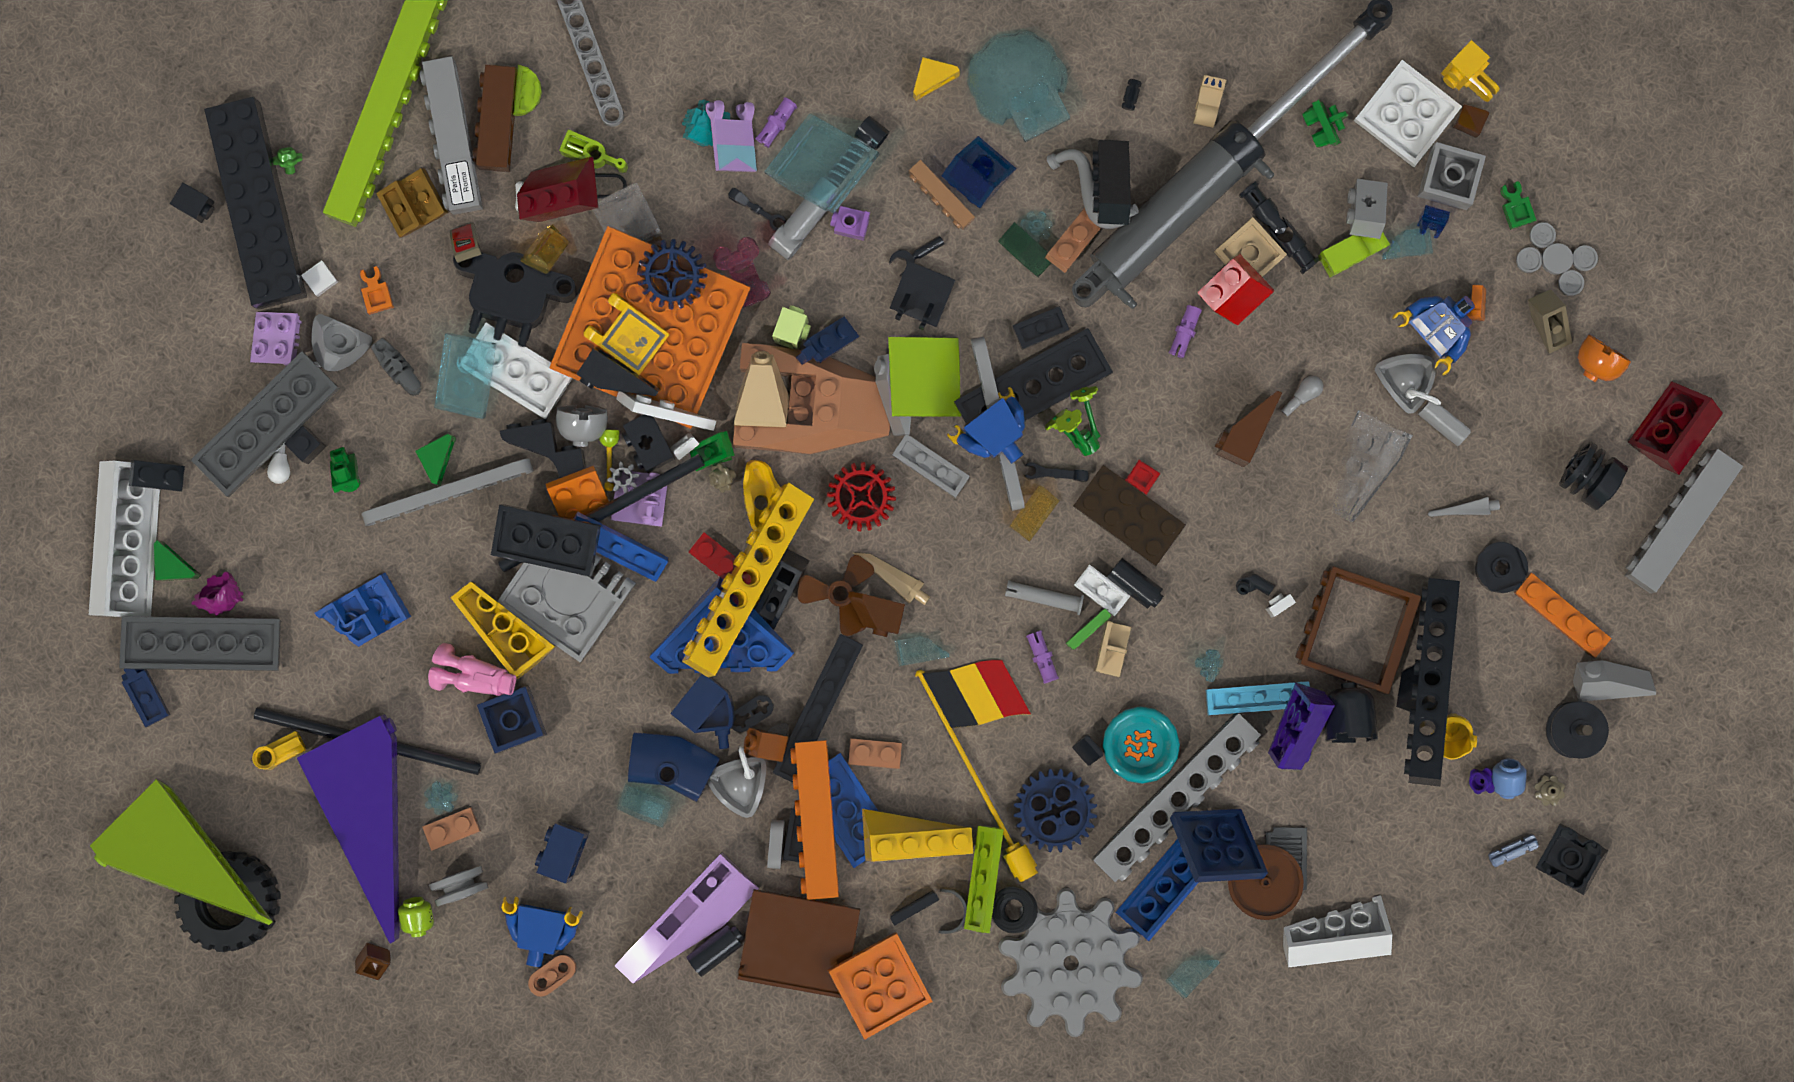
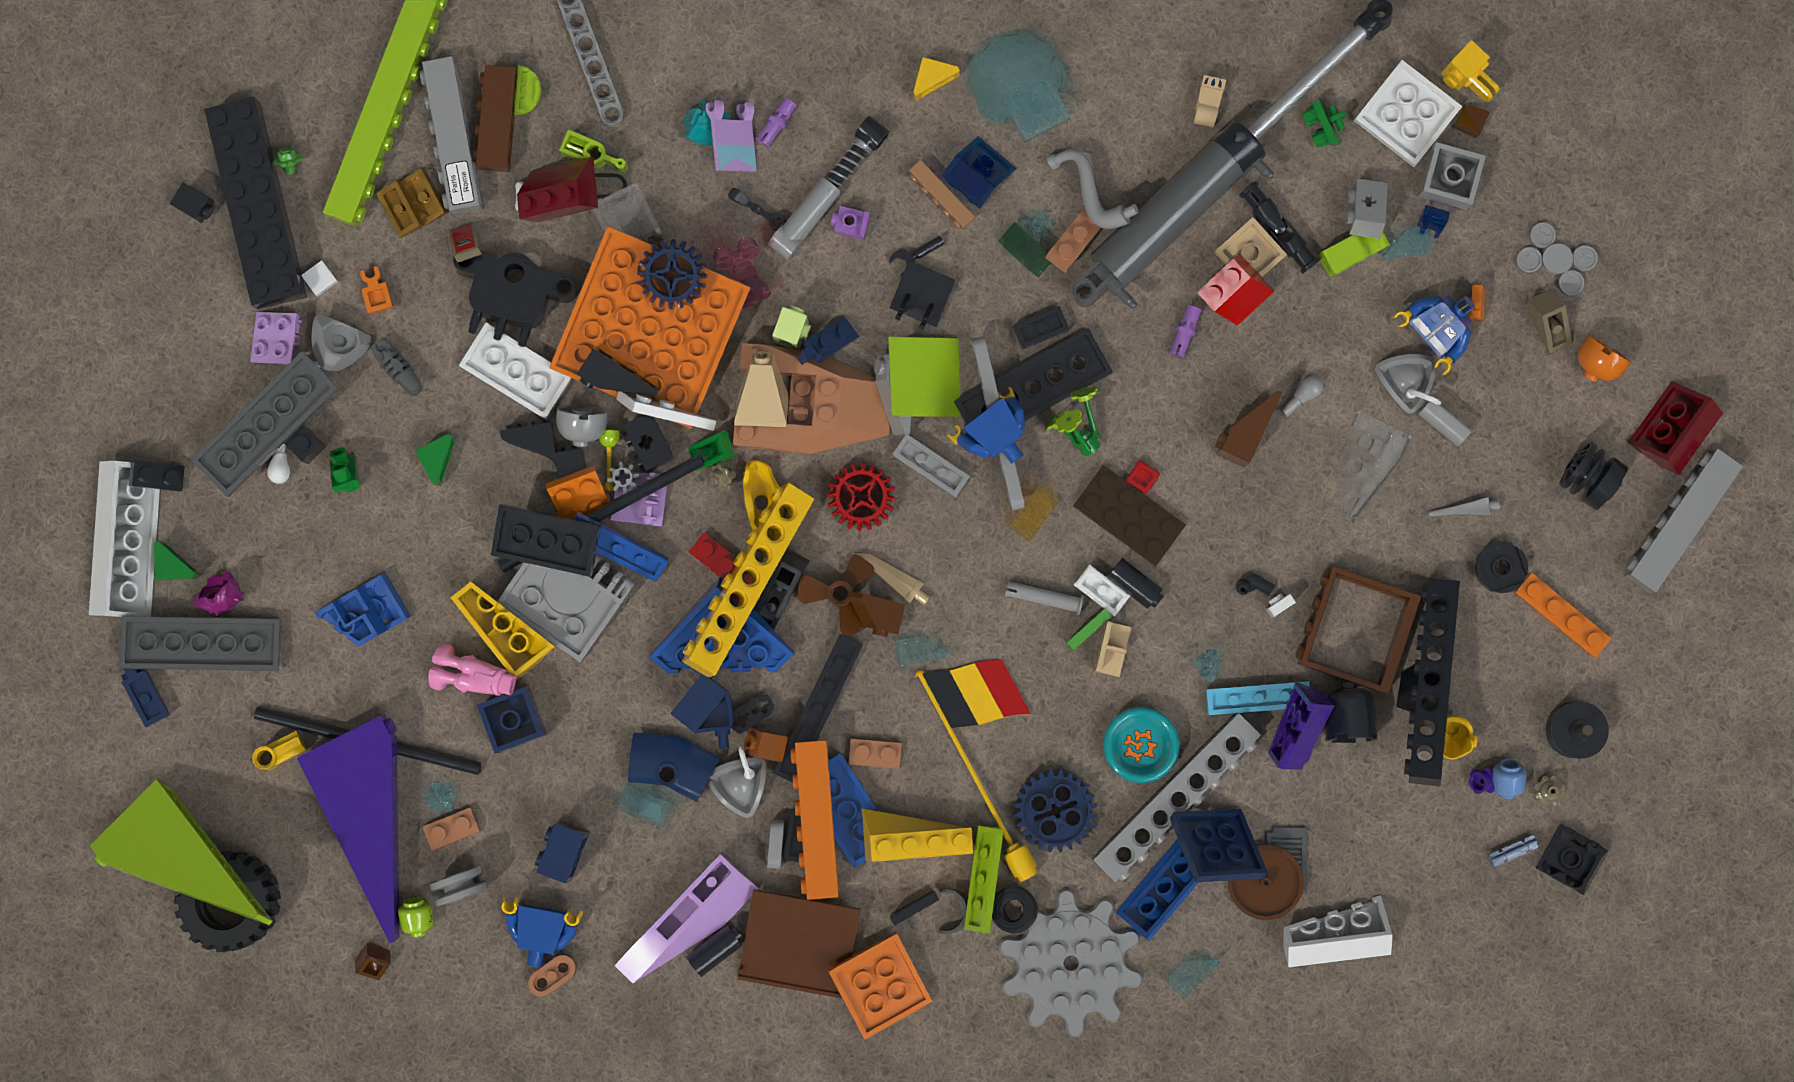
(442, 493): light grey beam -> none
(465, 375): clear light blue tile -> none
(545, 249): clear yellow slope -> none
(631, 337): yellow flag -> none
(684, 446): white tile -> none
(821, 163): clear light blue piece -> none
(1042, 657): medium lavender pin -> none
(1076, 475): black piece -> none
(1088, 750): black slope -> none
(1111, 182): black brick -> none
(1131, 94): black piece -> none
(1517, 210): green plate -> none
(1610, 681): light grey slope -> none

